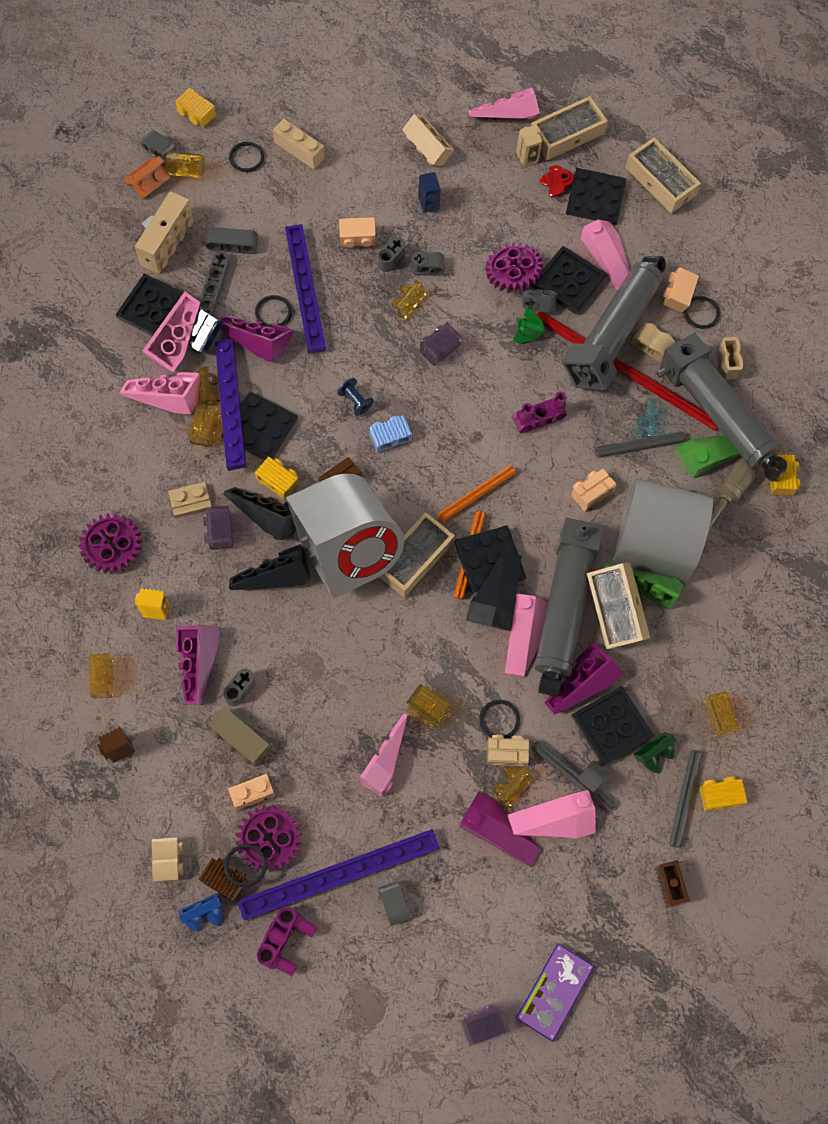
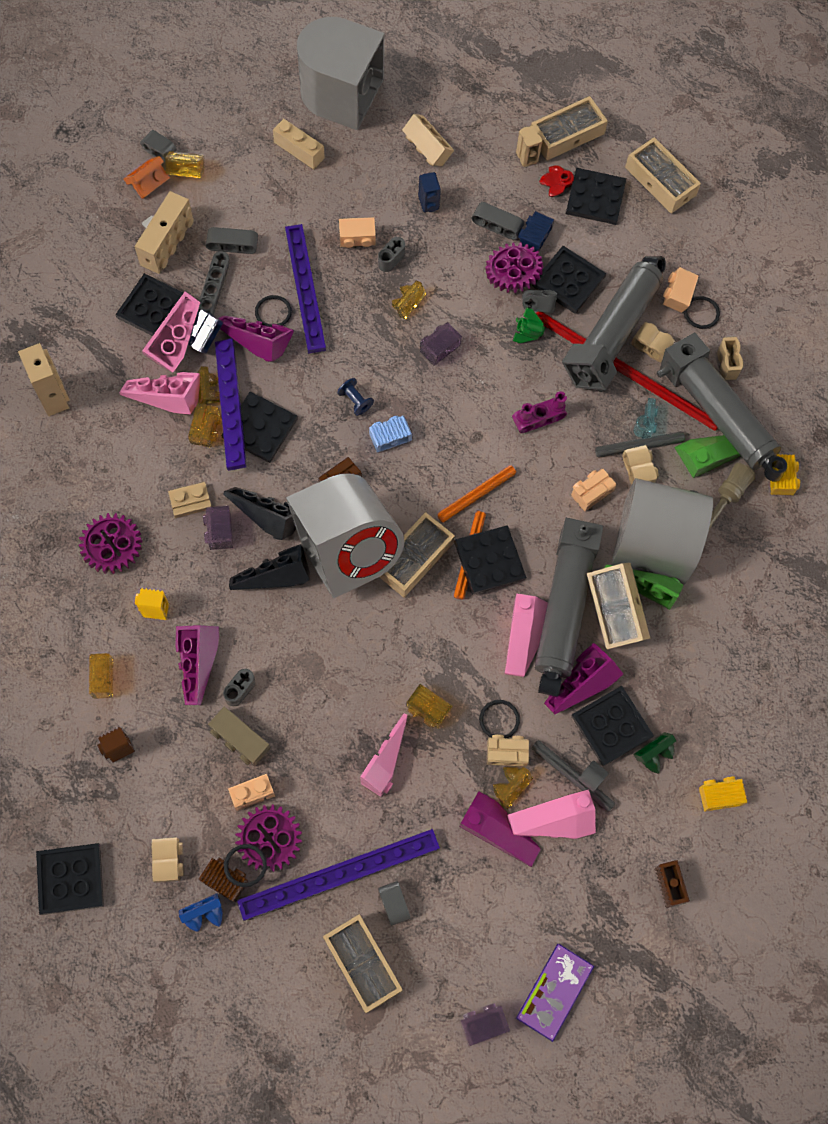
(45, 379): none -> tan brick
(69, 879): none -> black plate
(195, 108): yellow brick -> none
(246, 169): black piece -> none
(276, 477): yellow brick -> none
(277, 937): magenta piece -> none
(340, 69): none -> light grey brick
(362, 964): none -> clear brick
(429, 264): dark grey piece -> none
(497, 220): none -> dark grey beam
(497, 596): black wedge -> none
(520, 105): bright pink wedge -> none
(536, 231): none -> dark blue brick
(607, 249): bright pink wedge -> none
(639, 464): none -> tan brick
(685, 799): dark grey axle -> none
(721, 714): clear yellow brick -> none

